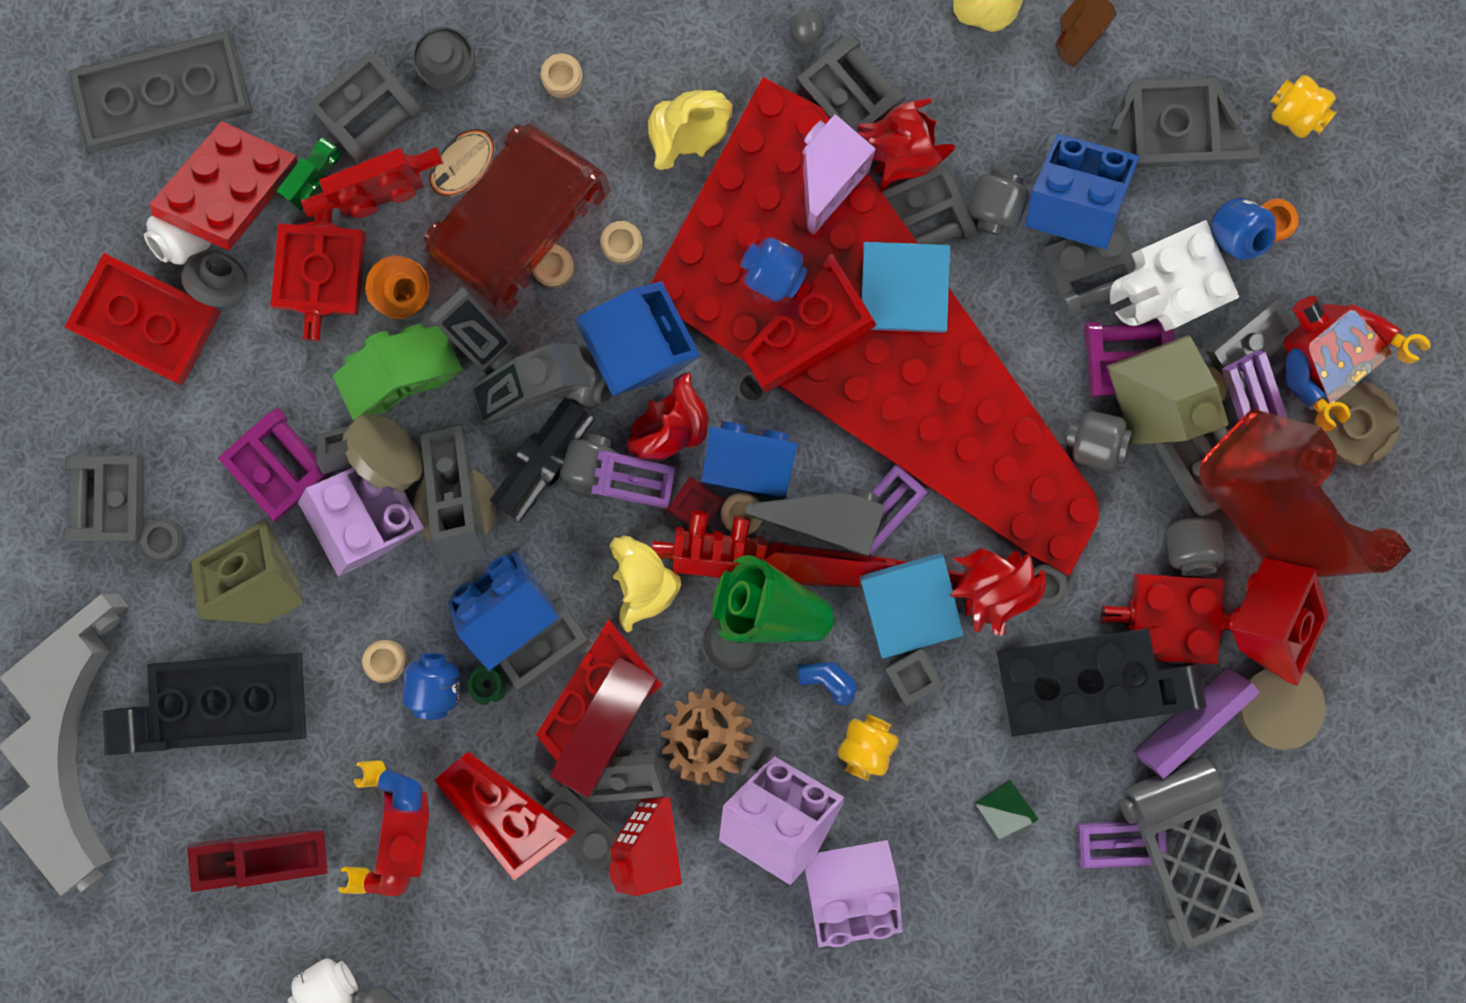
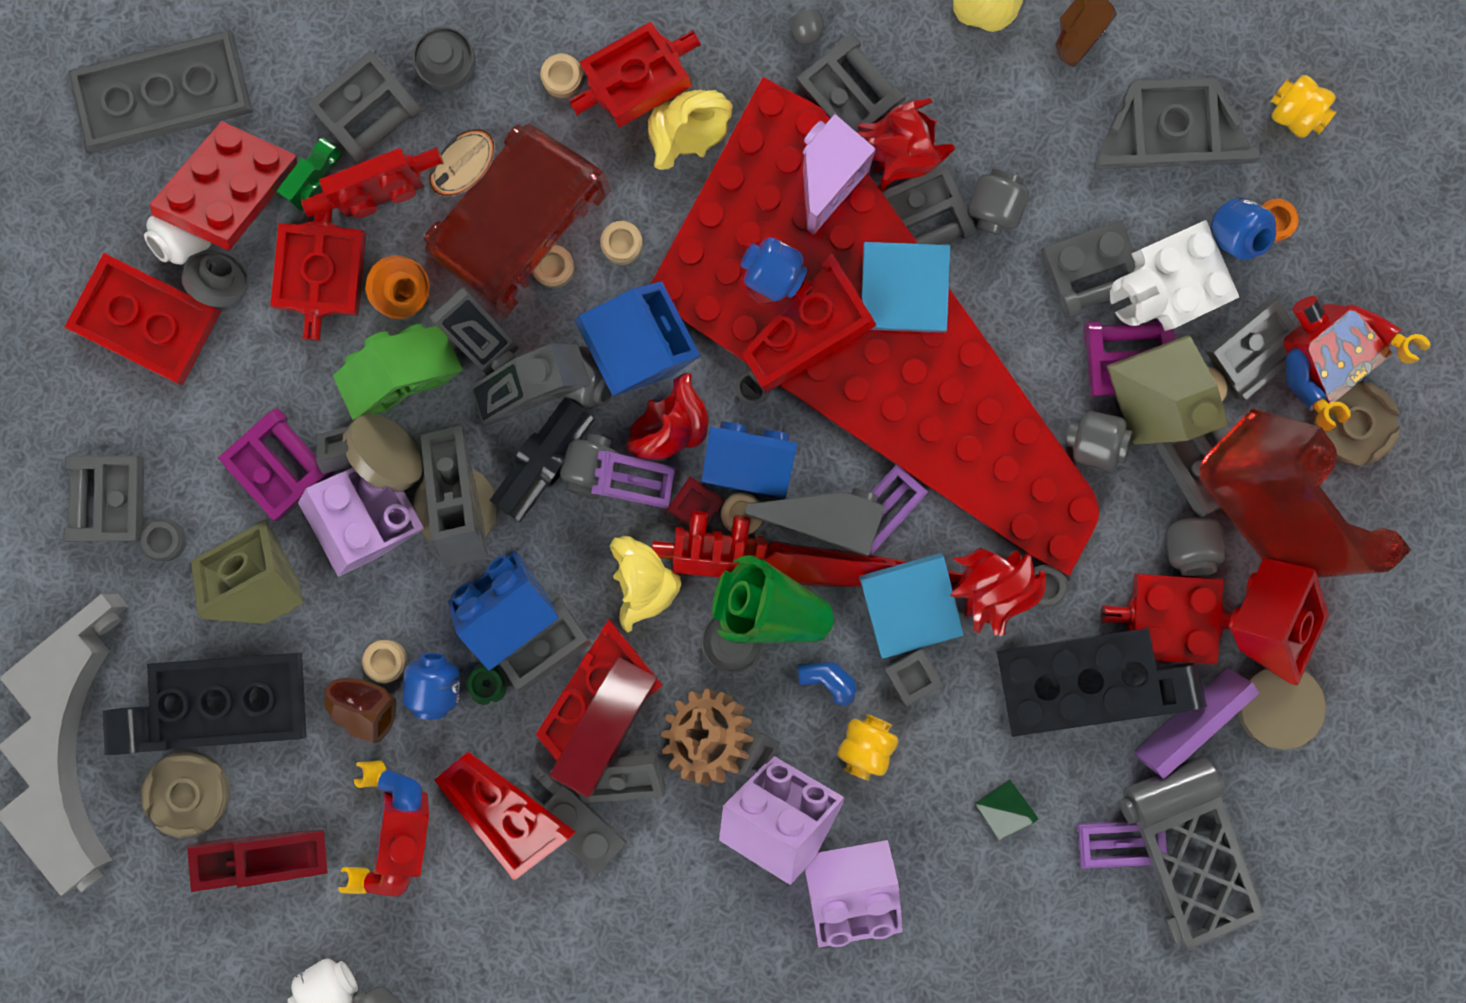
(202, 788): none -> dark tan tile
(360, 708): none -> reddish brown rock
(635, 74): none -> red plate
(646, 850): red slope -> none
(1081, 191): blue slope -> none
(1260, 383): medium lavender tile -> none

